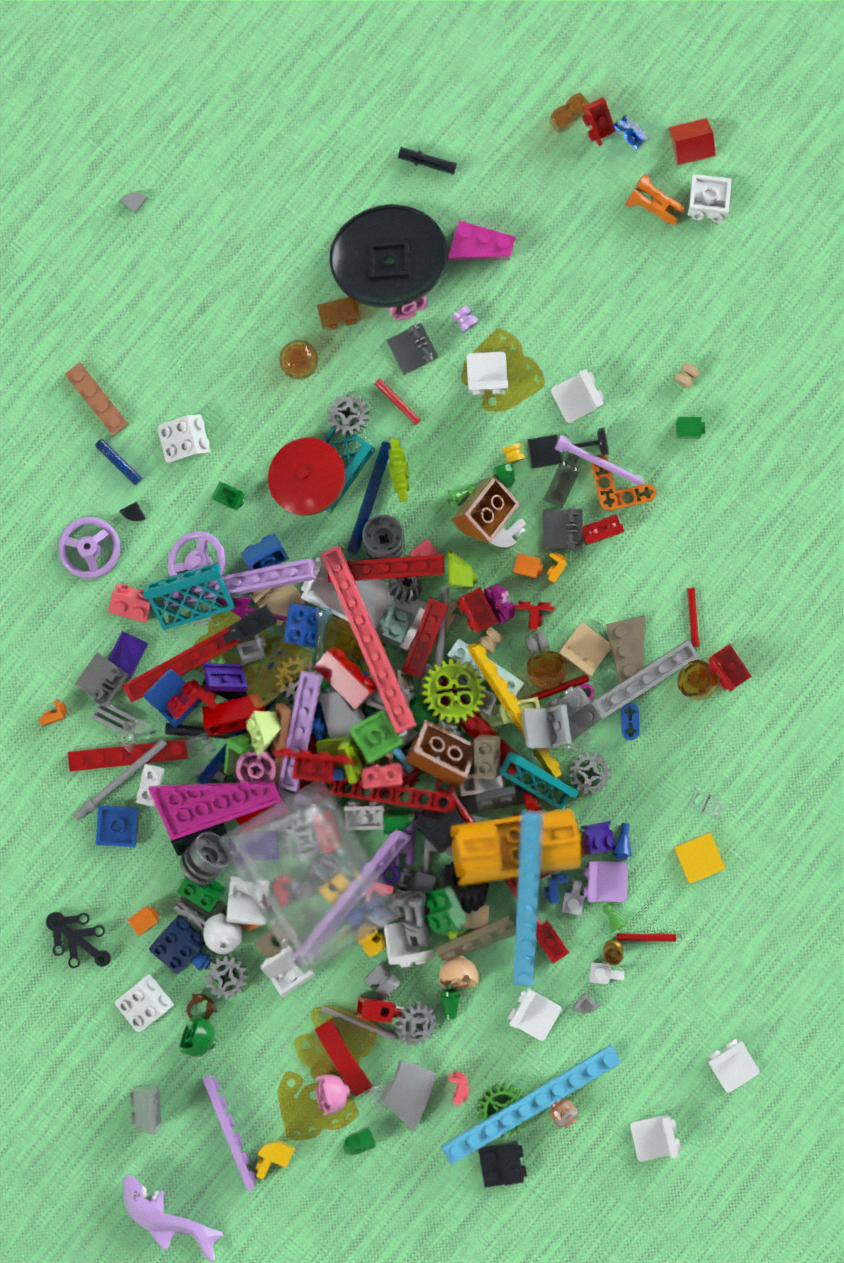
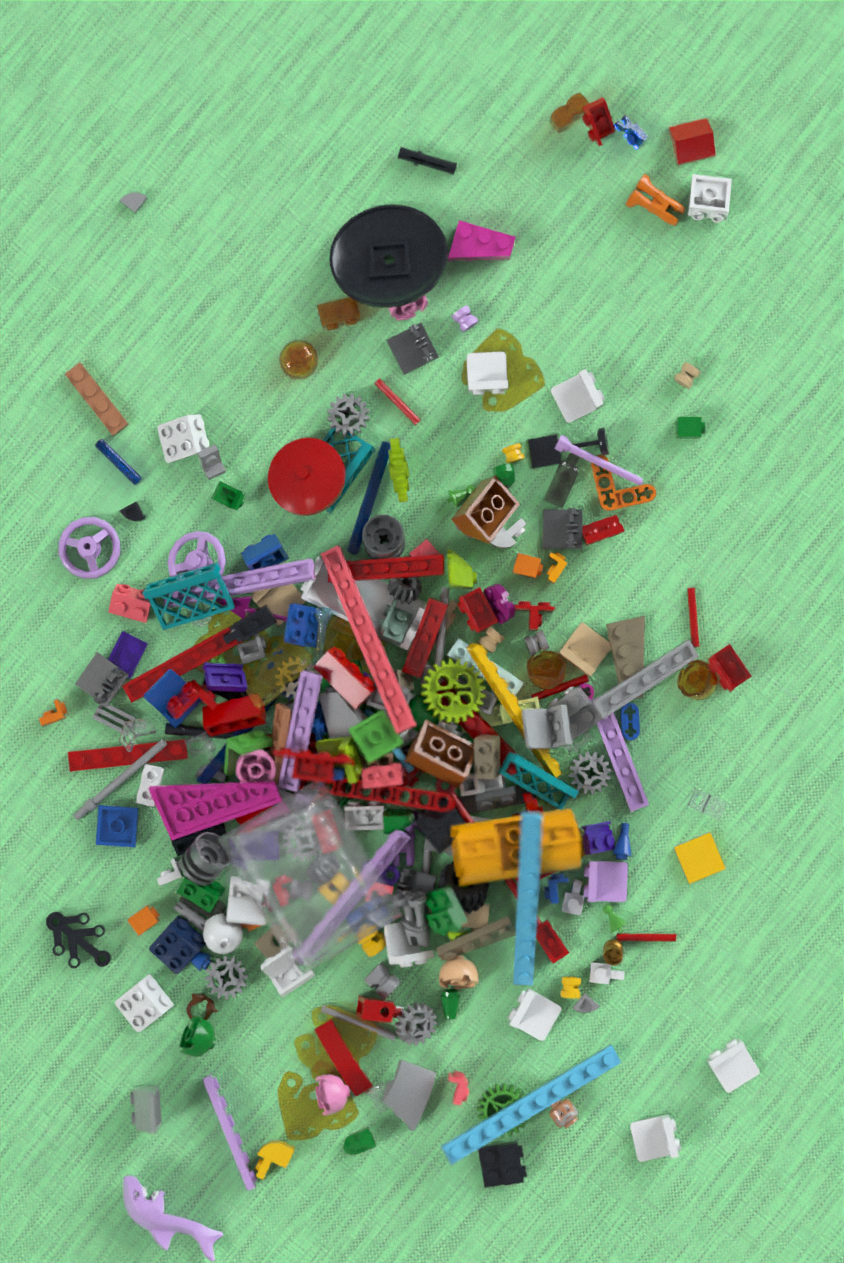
(168, 876): none -> white bracket
(211, 462): none -> light grey bracket
(263, 729): yellowish green slope -> none
(570, 987): none -> yellow wheel
(622, 762): none -> lavender plate

